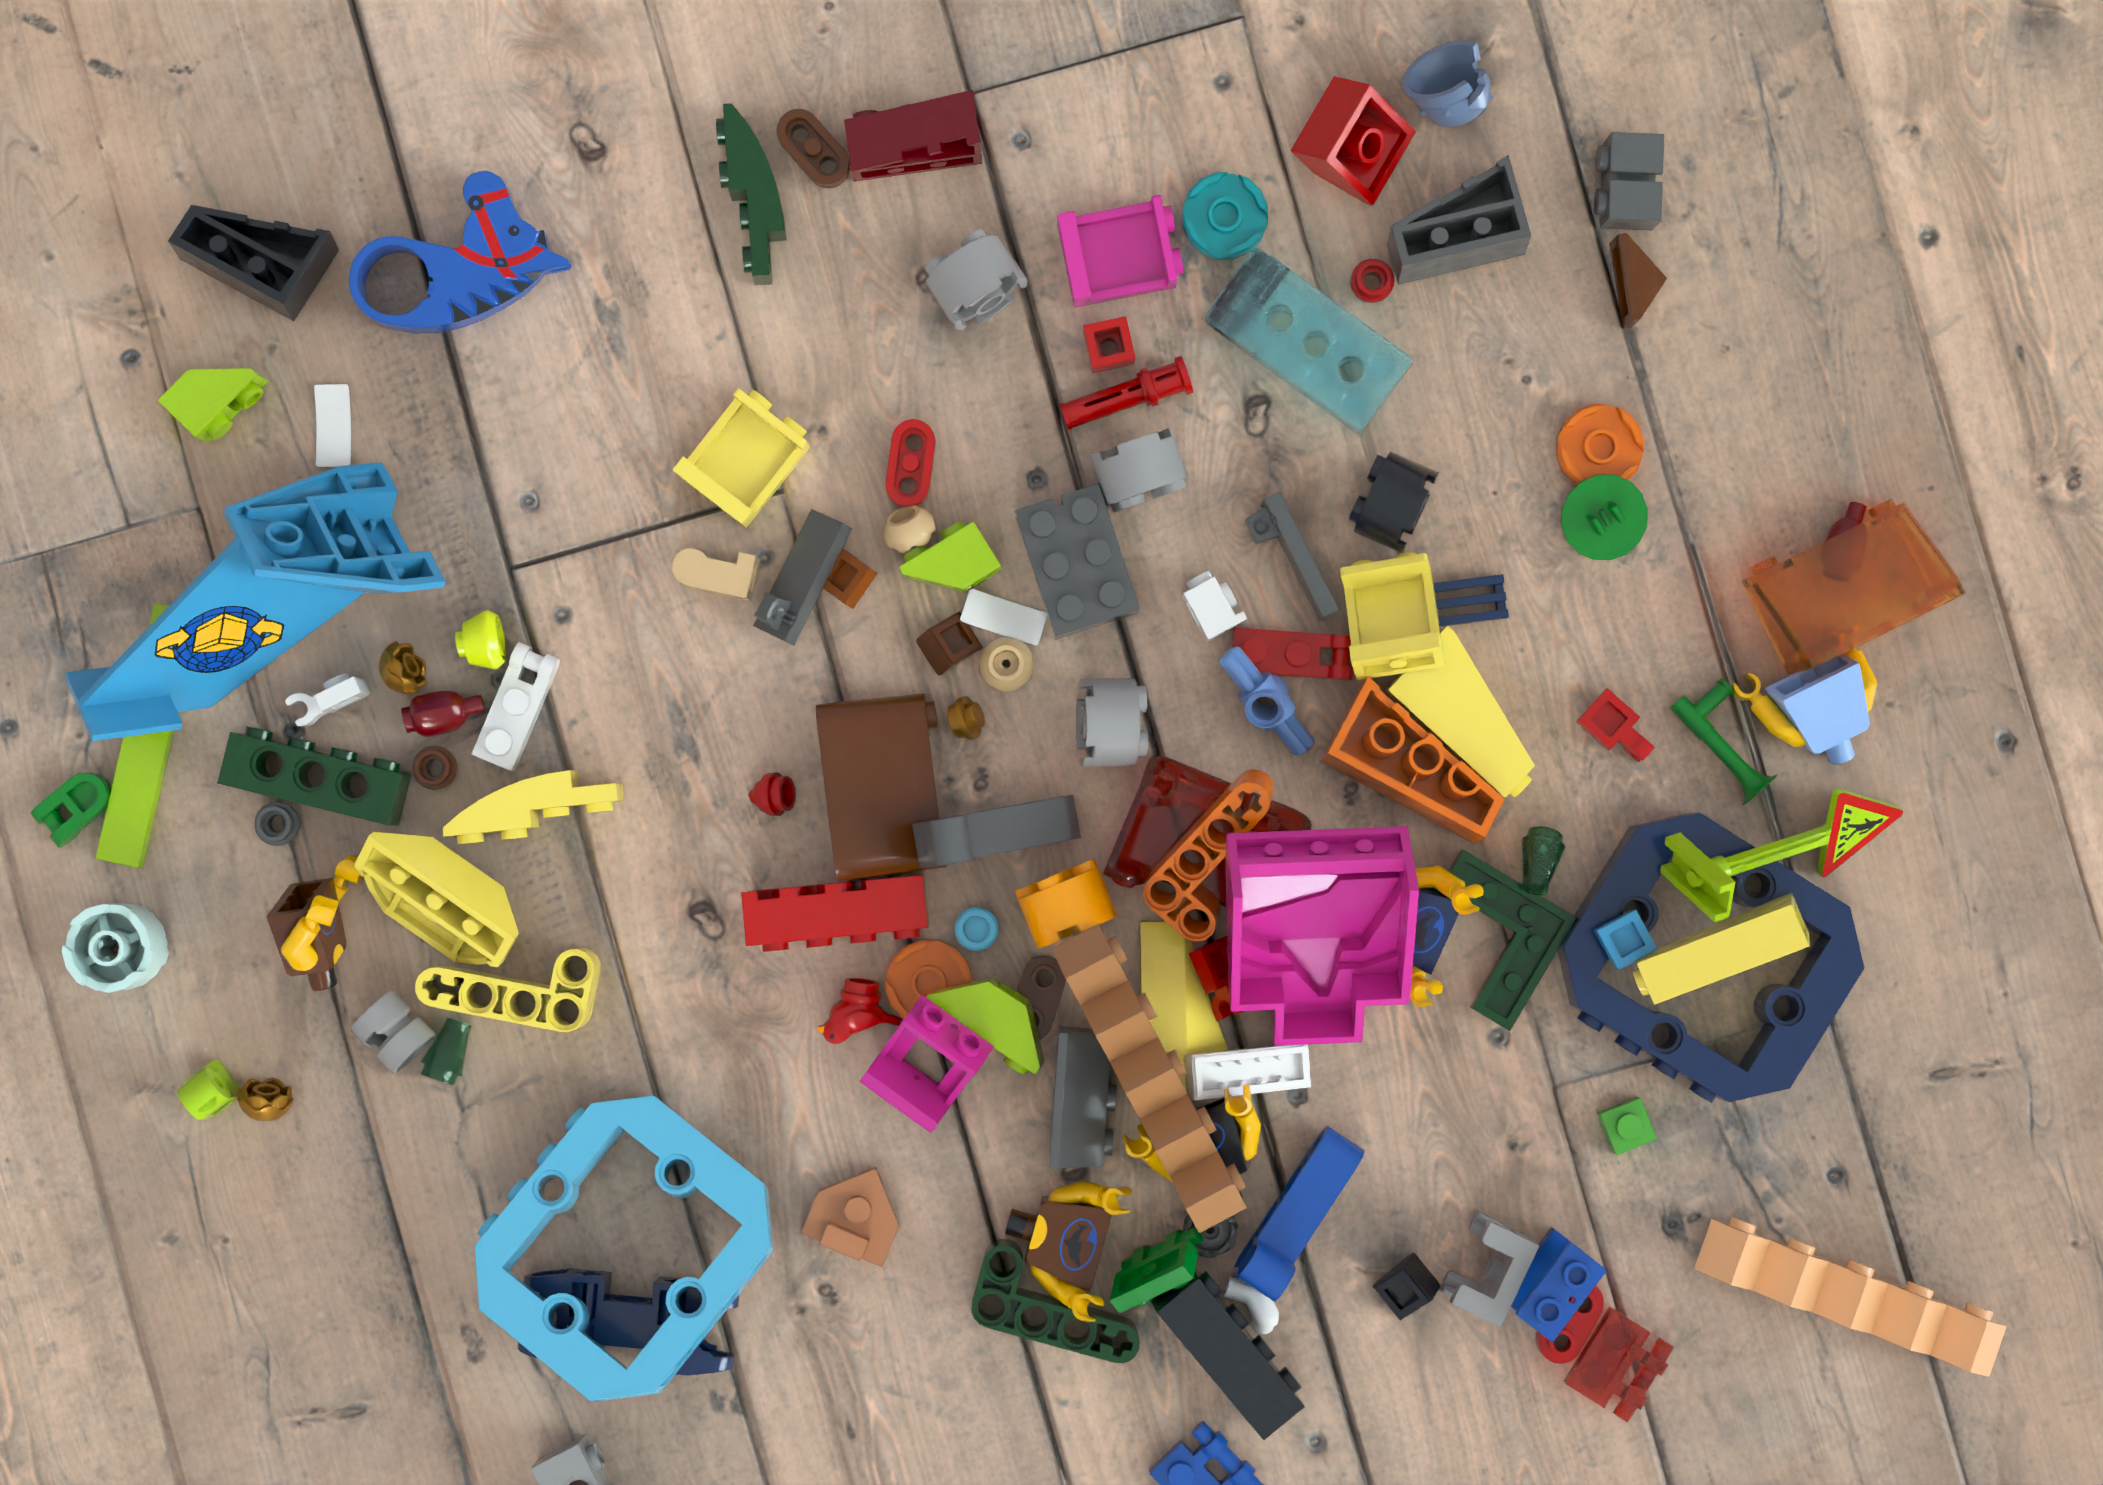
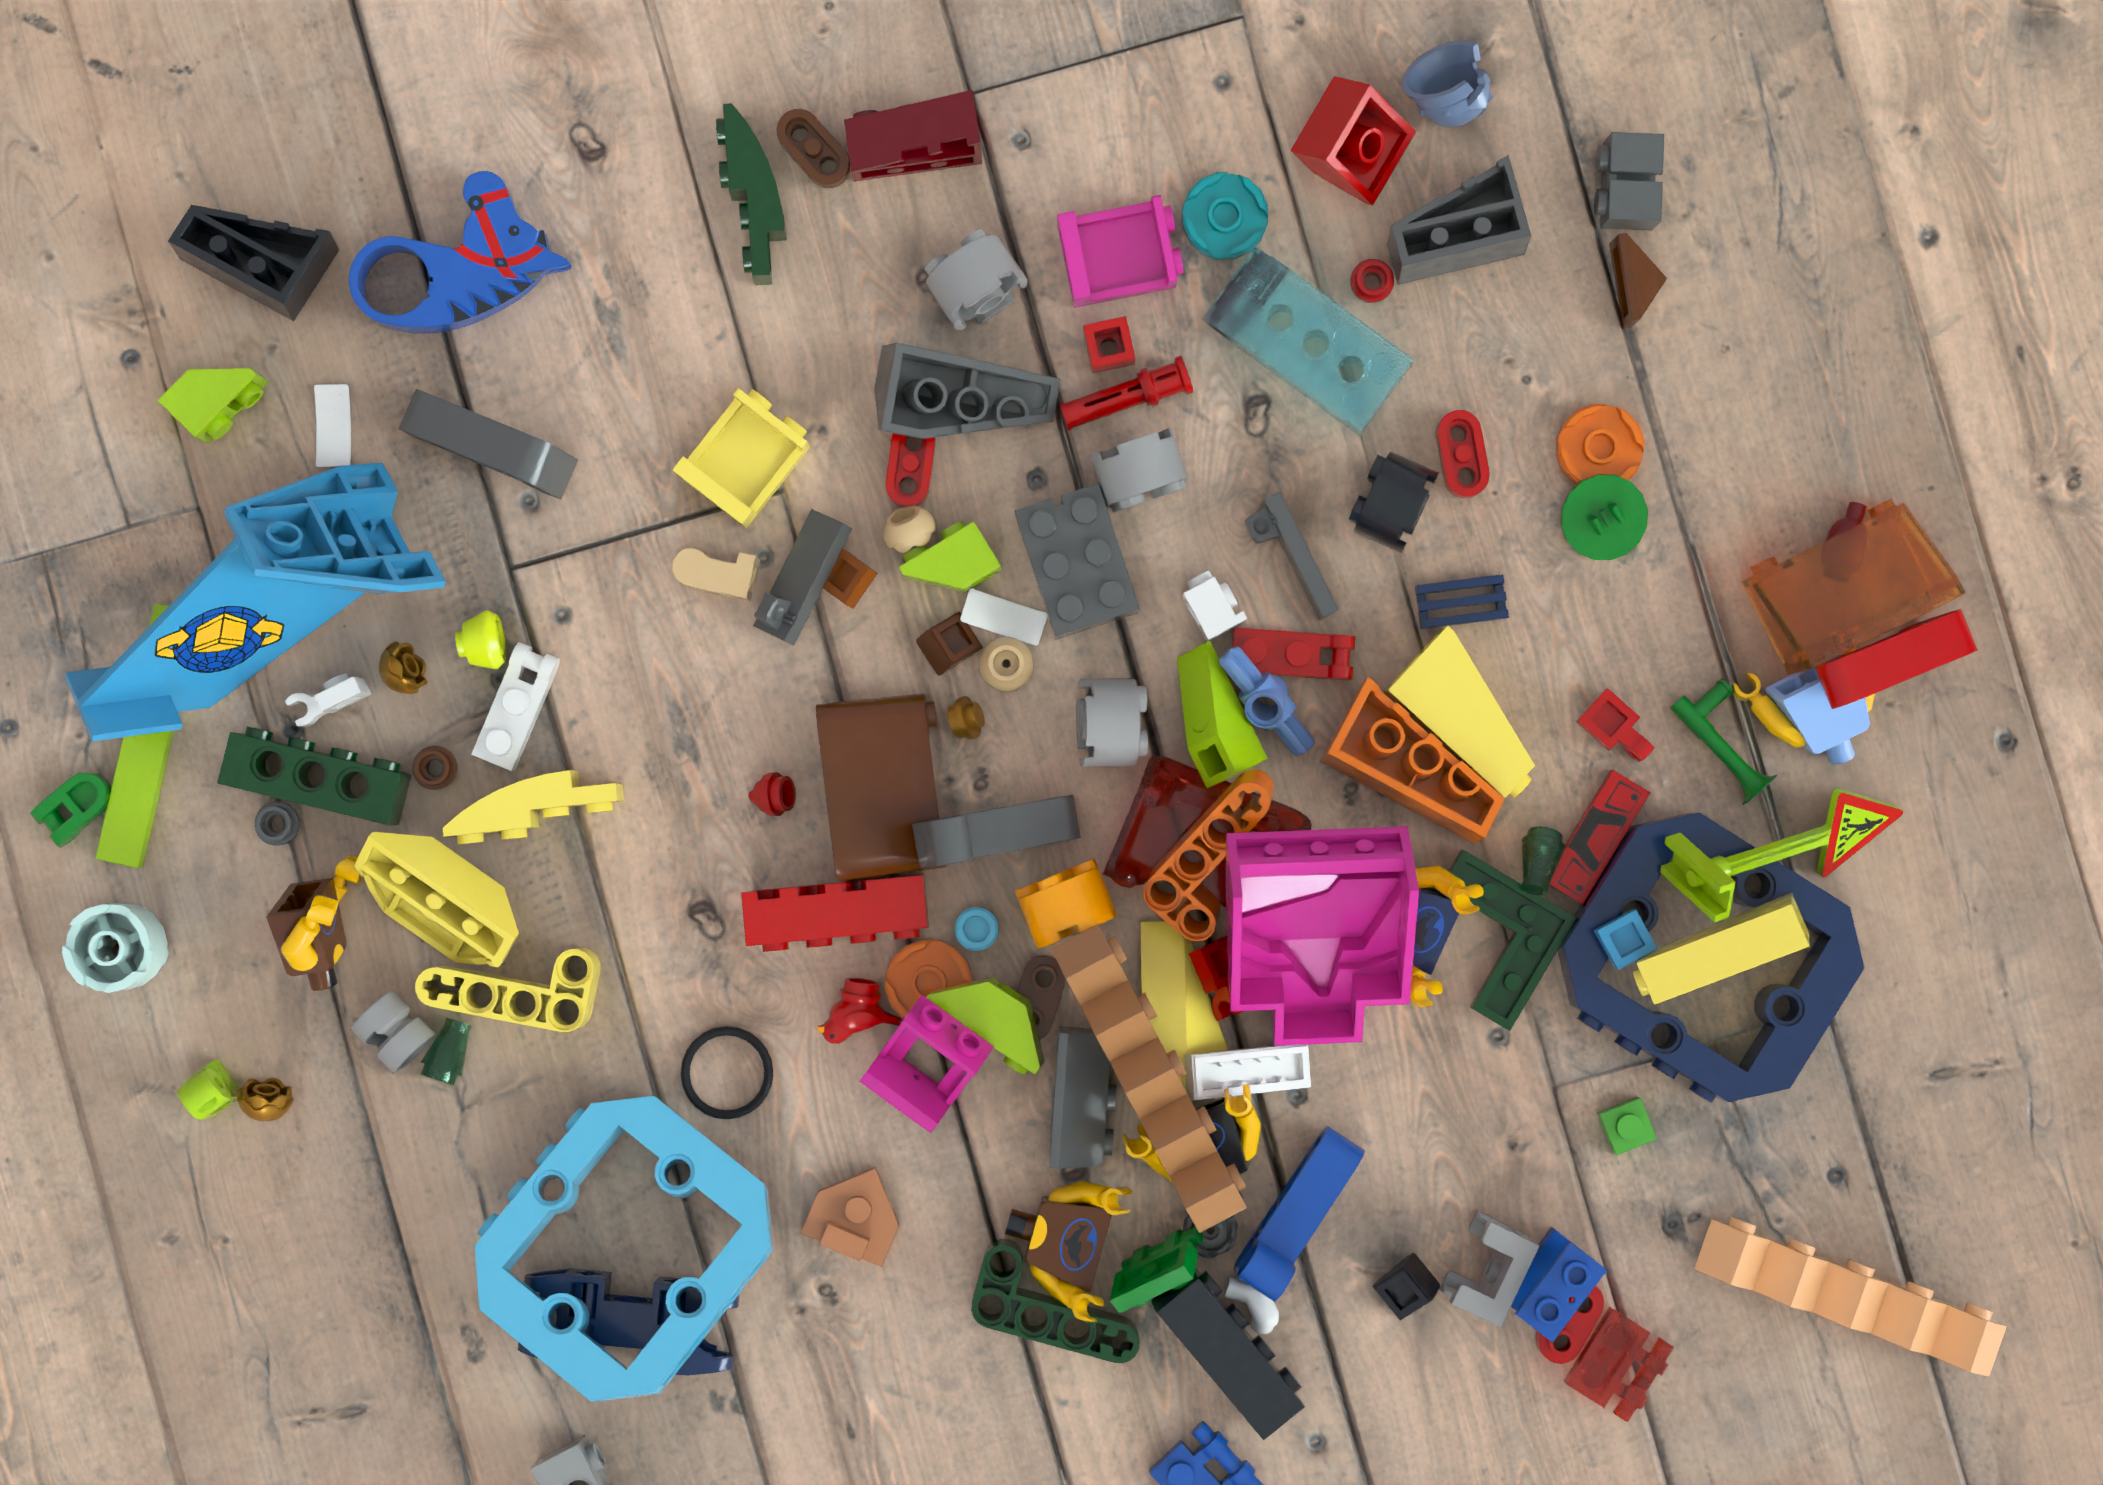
(439, 712): dark red plant -> none
(489, 443): none -> dark grey beam
(767, 1064): none -> black tyre
(945, 394): none -> dark grey wedge
(1214, 719): none -> lime slope
(1392, 616): light yellow panel -> none
(1466, 454): none -> red plate
(1598, 835): none -> red tile
(1896, 658): none -> red beam

